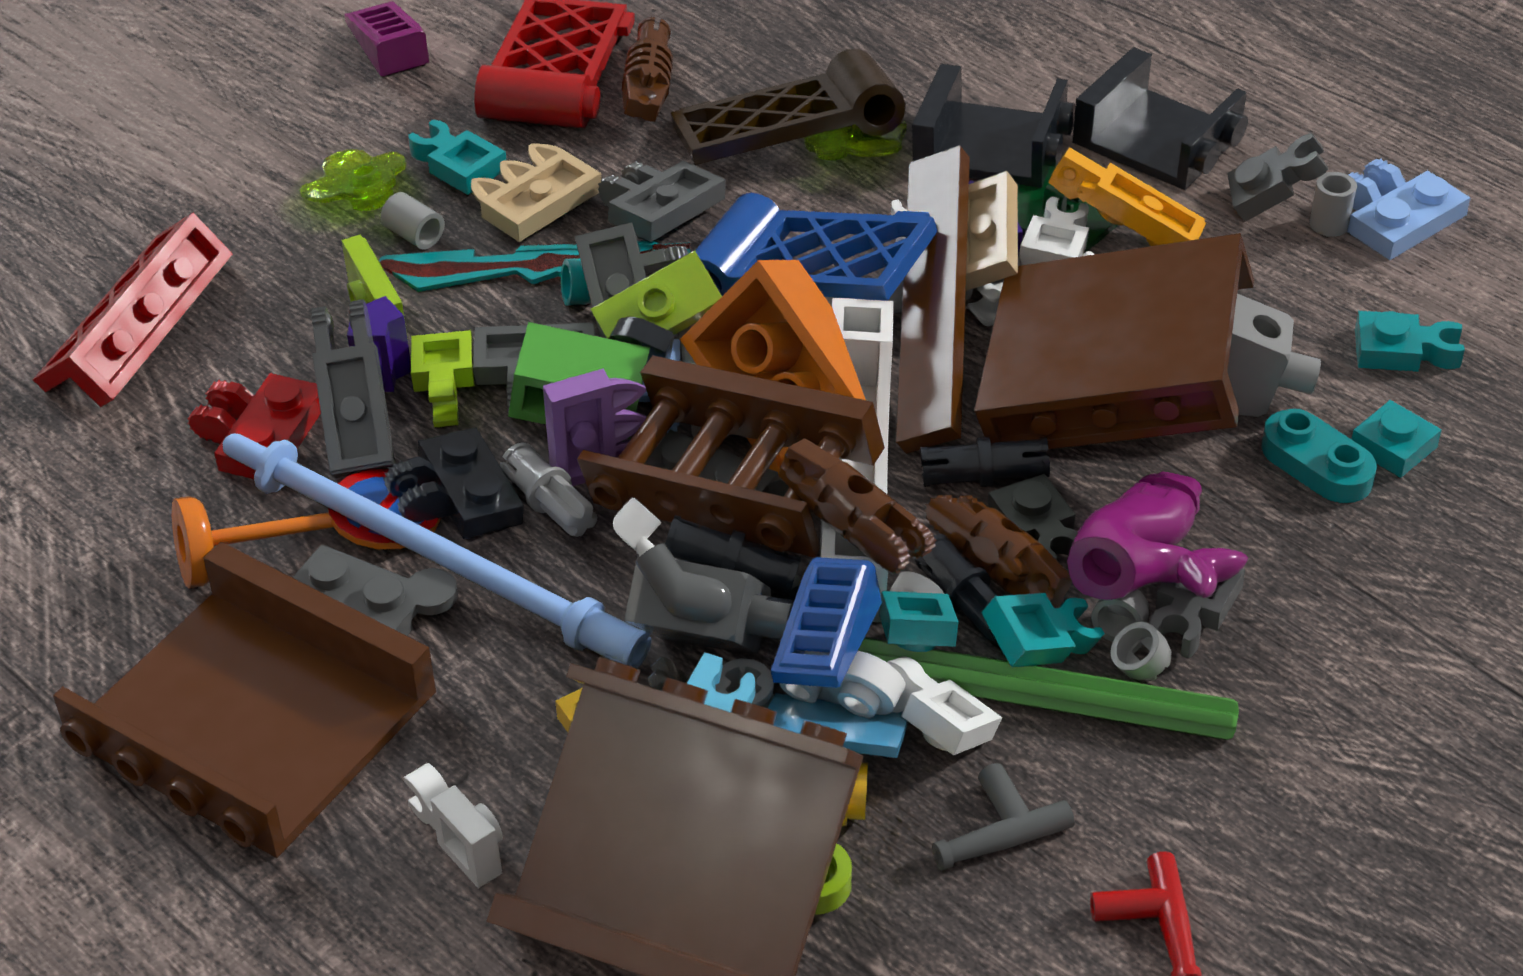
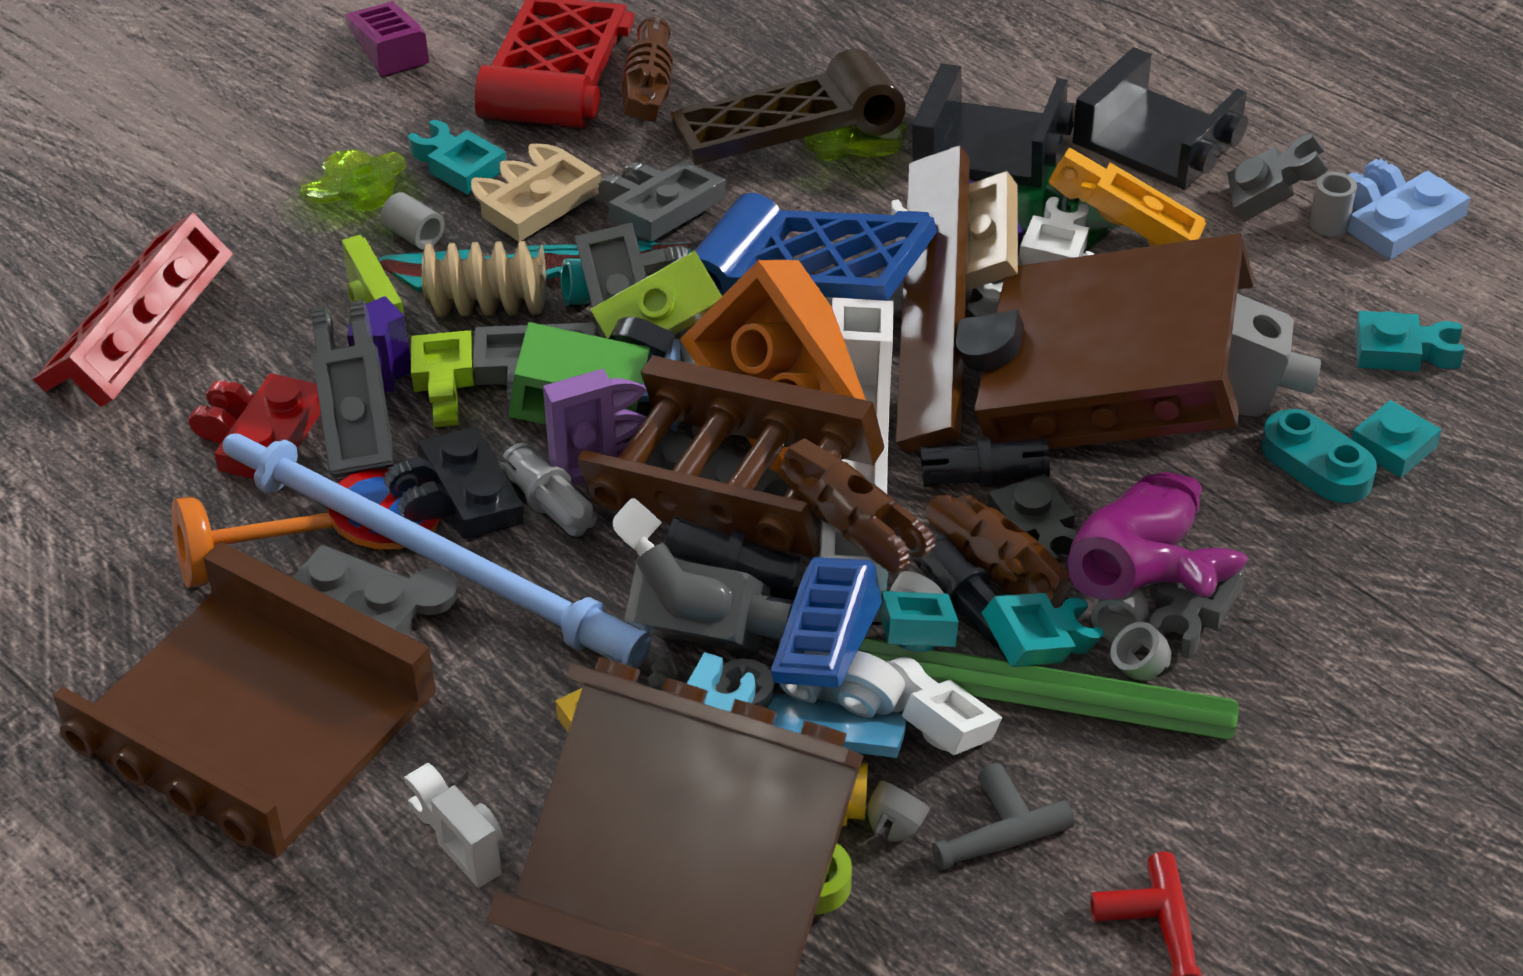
(484, 280): none -> tan piece
(898, 807): none -> light grey hinge
(990, 339): none -> black tile

